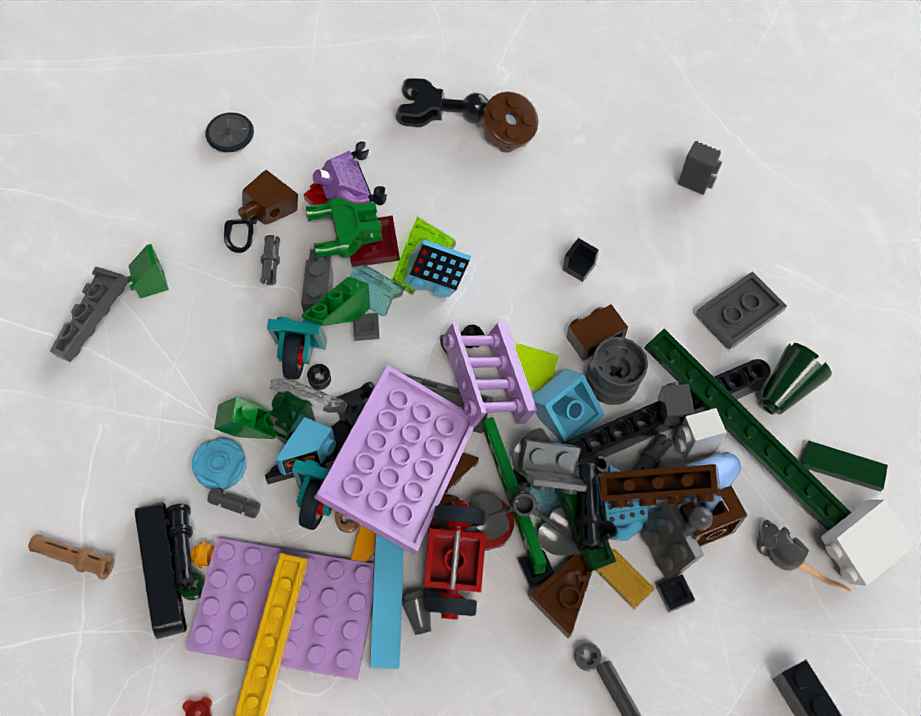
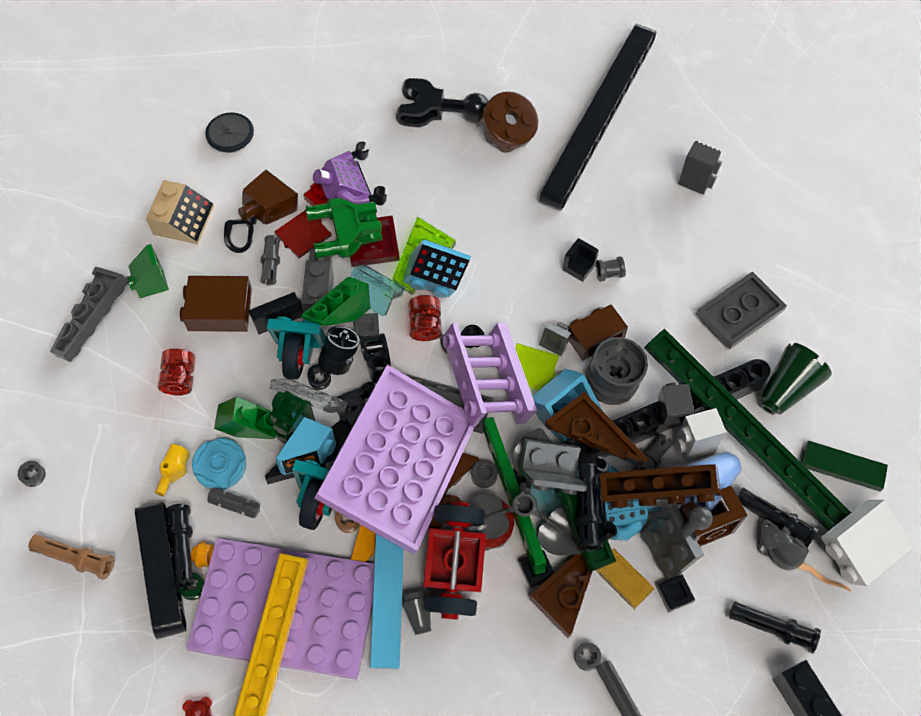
(28, 467): none -> dark grey bush
(172, 467): none -> yellow piece
(176, 371): none -> clear red wheel
(179, 213): none -> tan slope
(216, 303): none -> reddish brown brick
(285, 306): none -> black panel
(301, 235): none -> clear red piece
(338, 350): none -> black wheel
(376, 354): none -> black piece
(425, 318): none -> clear red wheel
(484, 474): none -> dark grey tile
(555, 338): none -> dark grey tile
(590, 425): none -> reddish brown wing
(597, 118): none -> black beam
(610, 268): none -> dark grey bush
(781, 519): none -> black pin
(788, 630): none -> black pin

